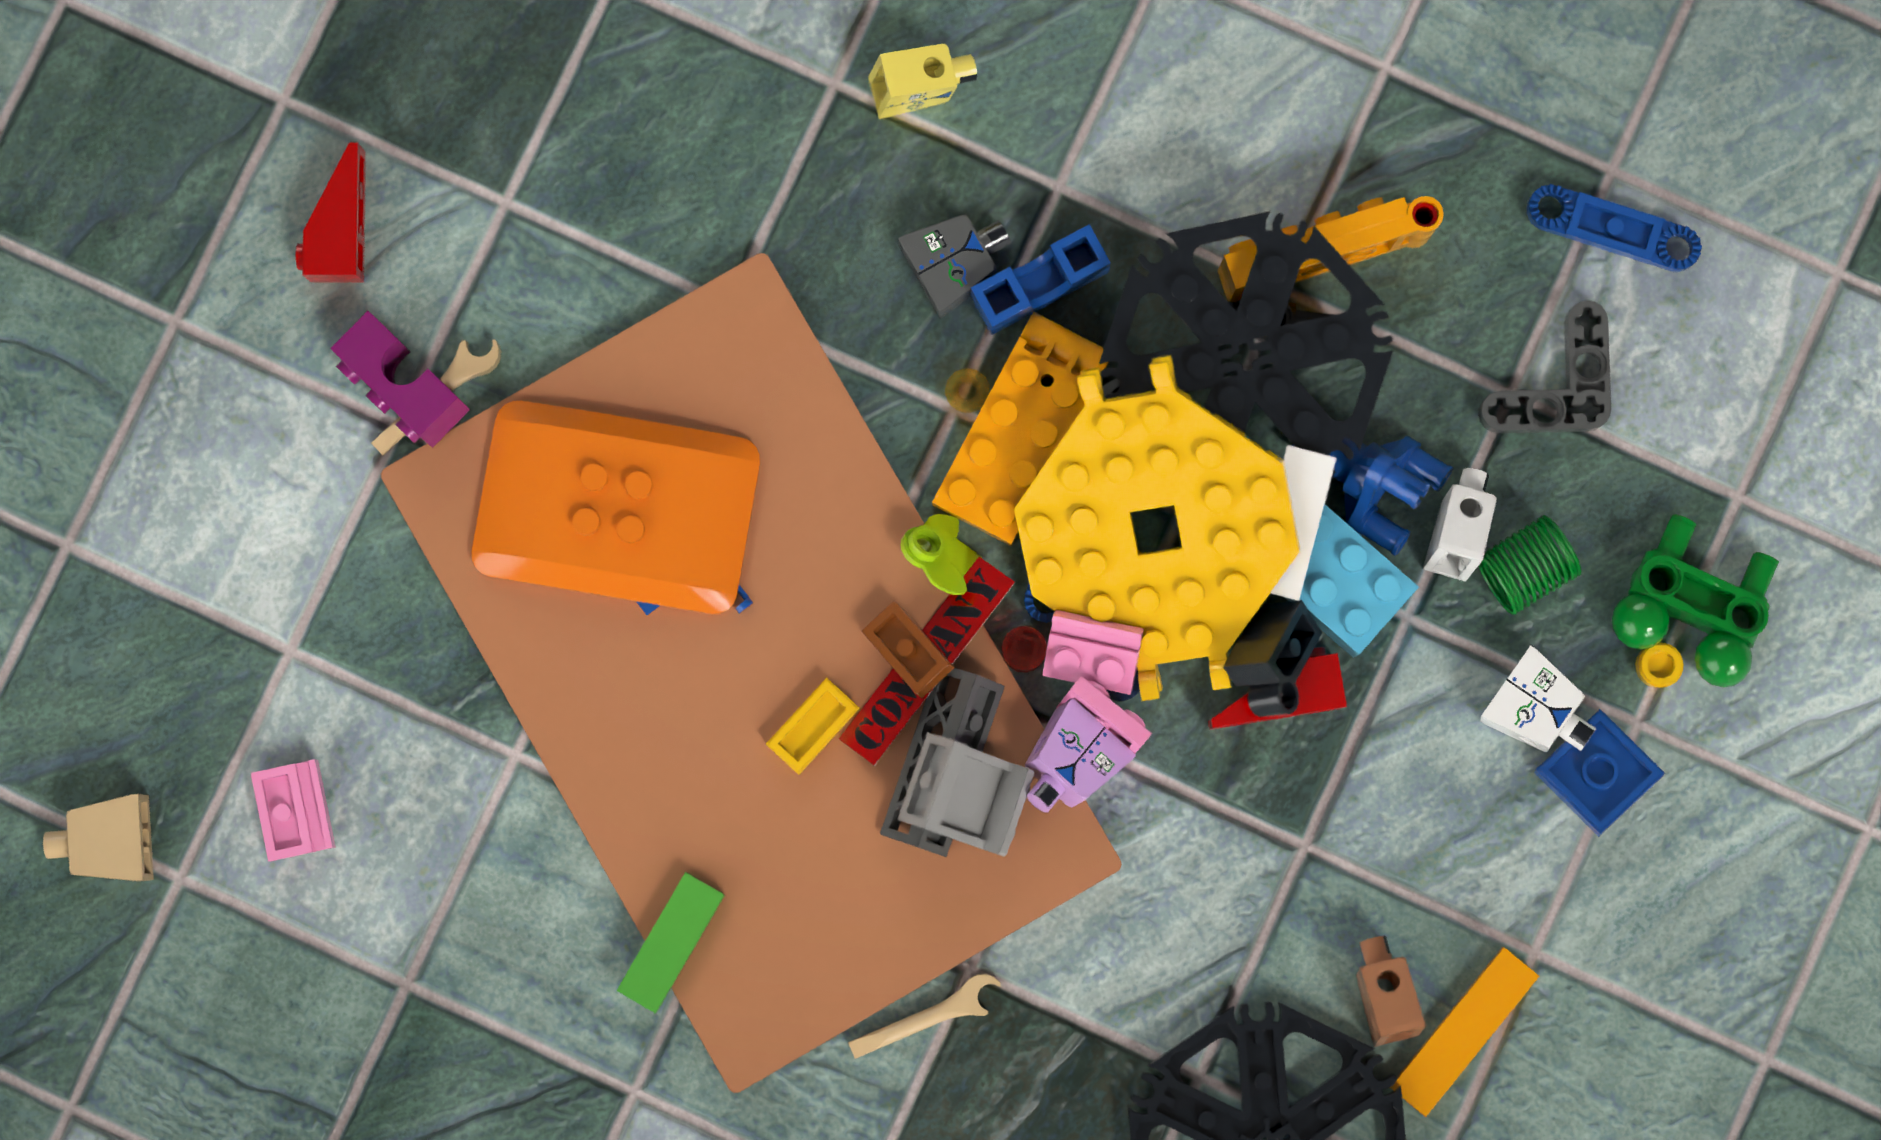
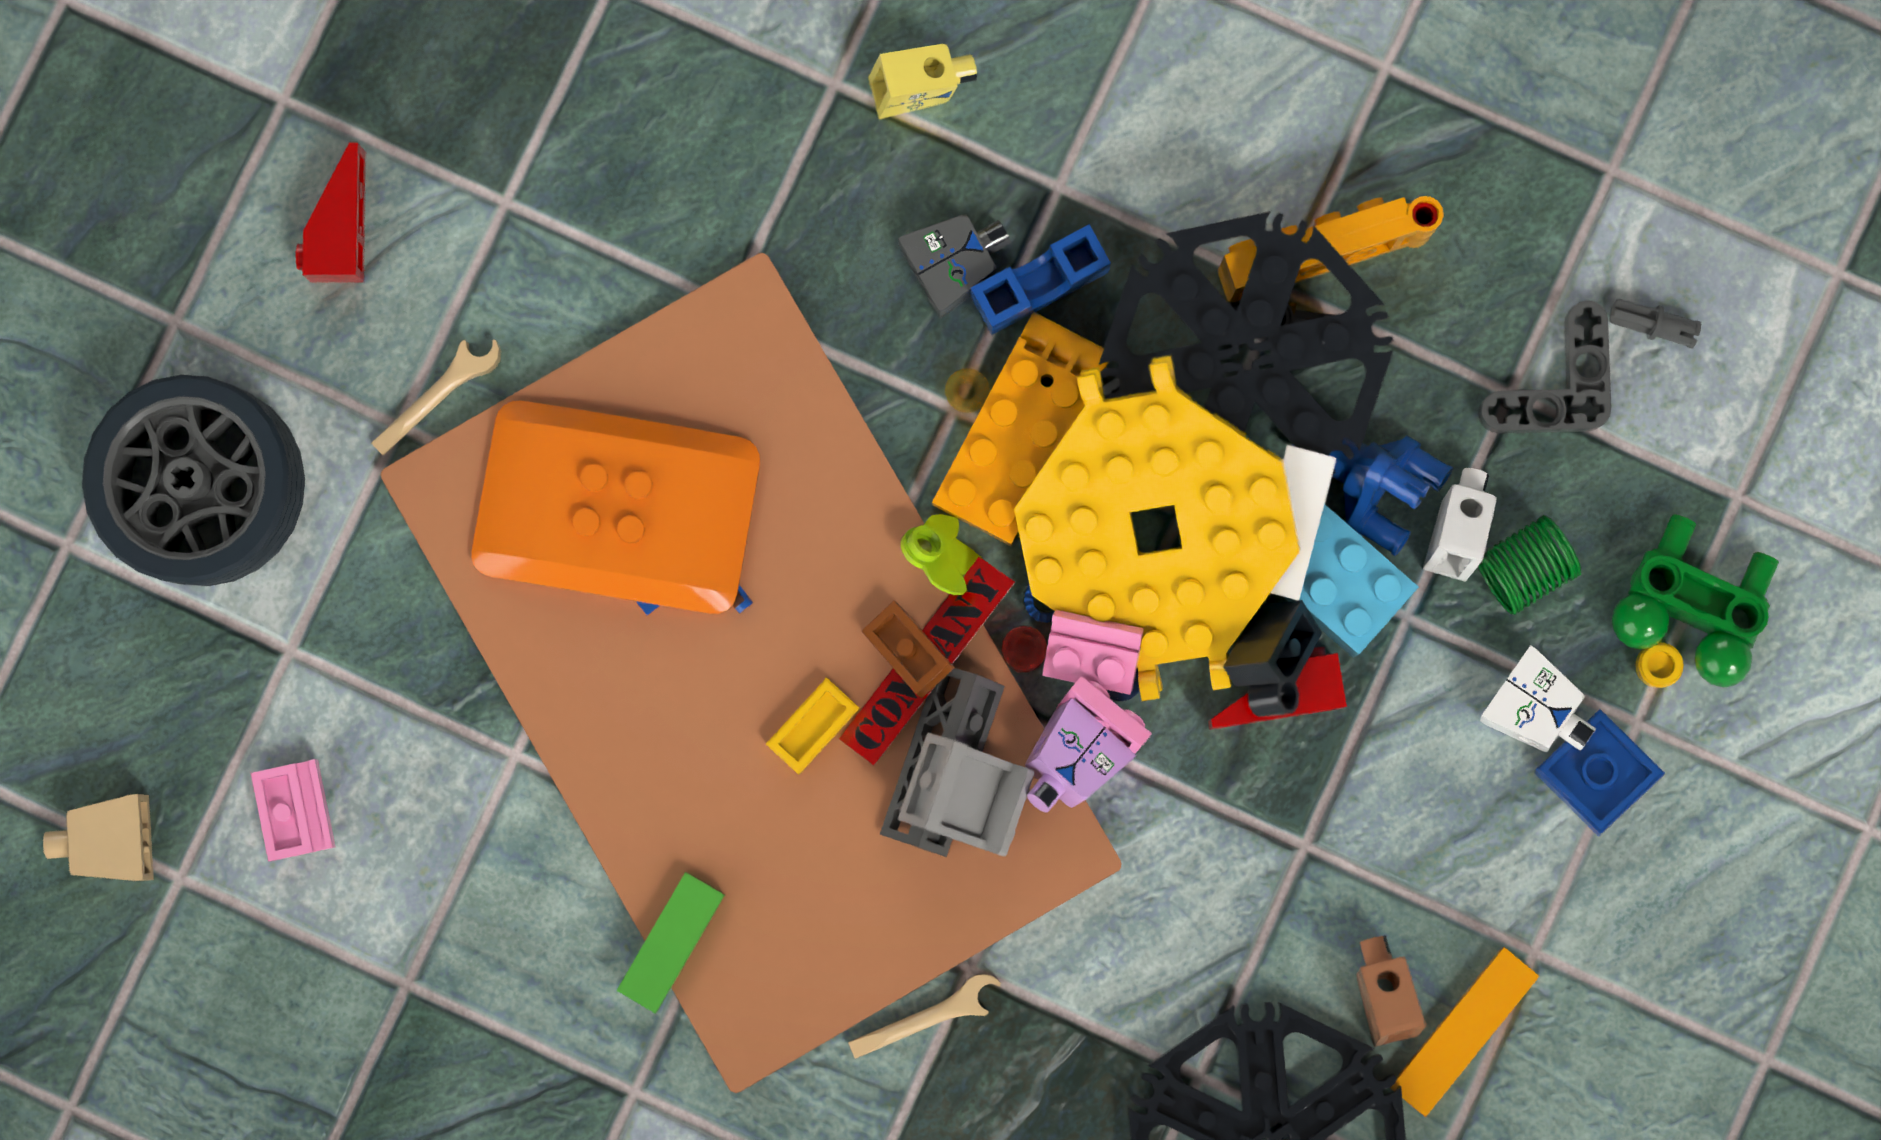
(192, 481): none -> wheel
(373, 354): magenta arch -> none
(1614, 228): blue plate -> none
(1655, 322): none -> dark grey axle

